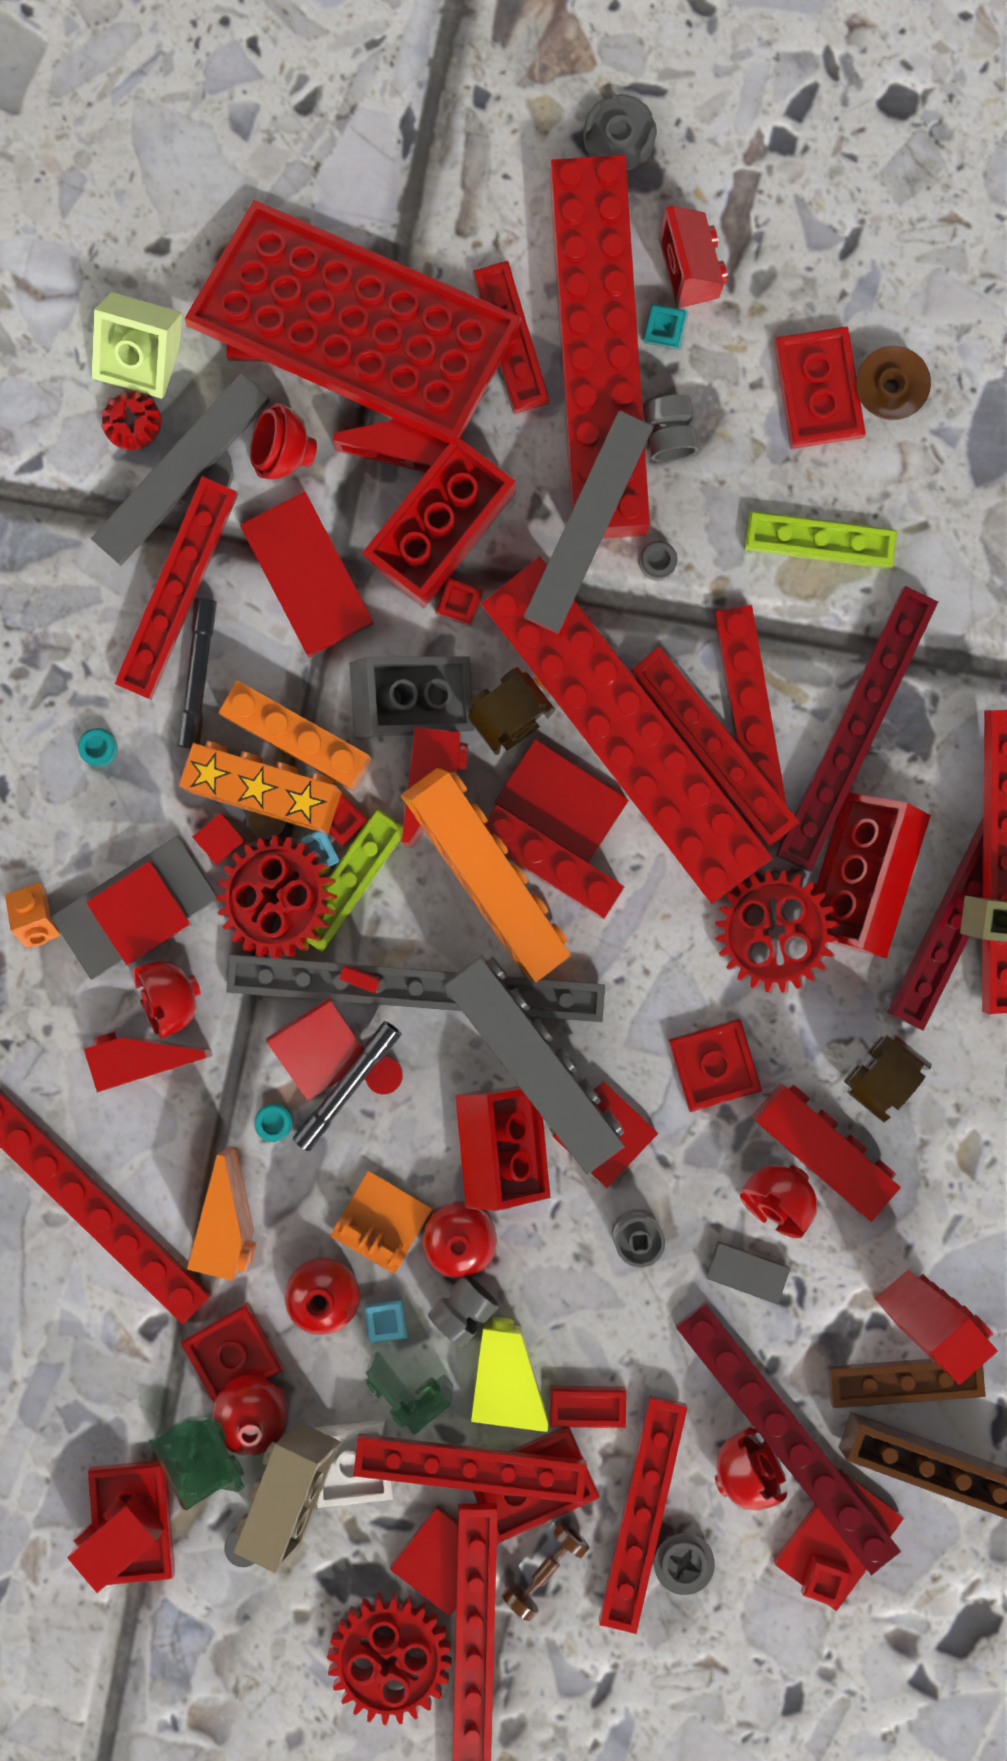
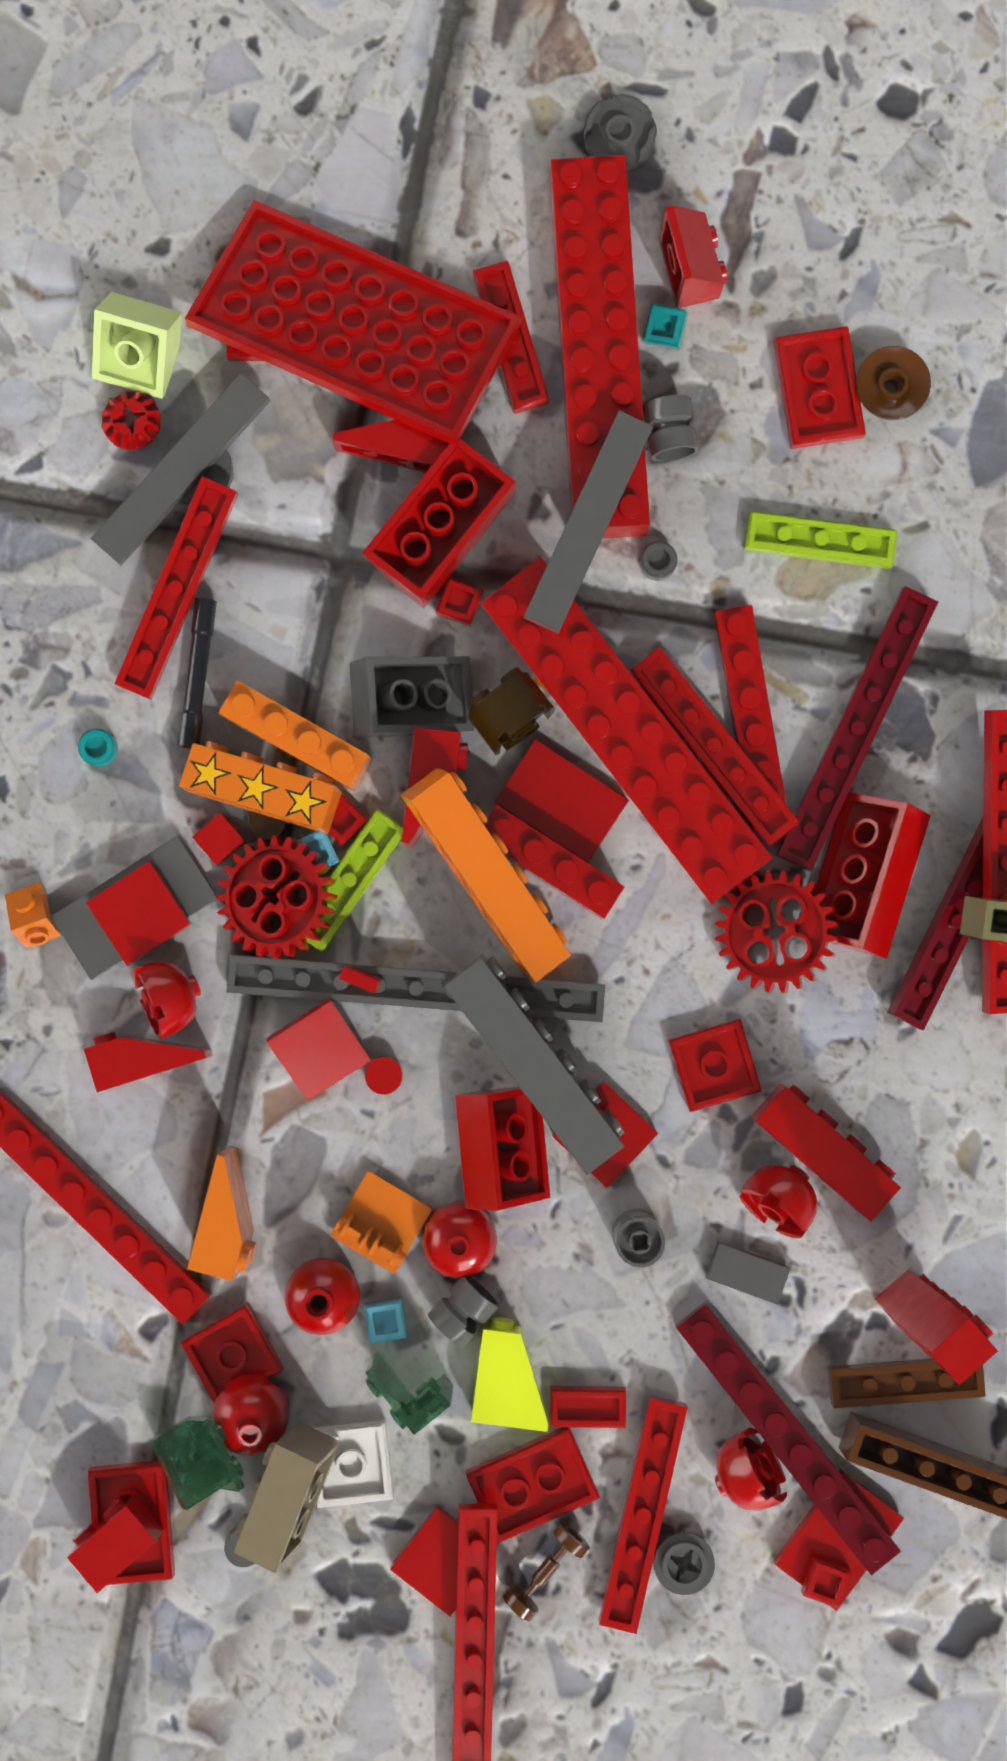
(273, 1122): teal tile -> none
(280, 443): red piece -> none
(306, 574): red tile -> none
(369, 1685): red gear -> none
(372, 1053): black piece -> none
(470, 1468): red plate -> none
(887, 1077): dark brown brick -> none

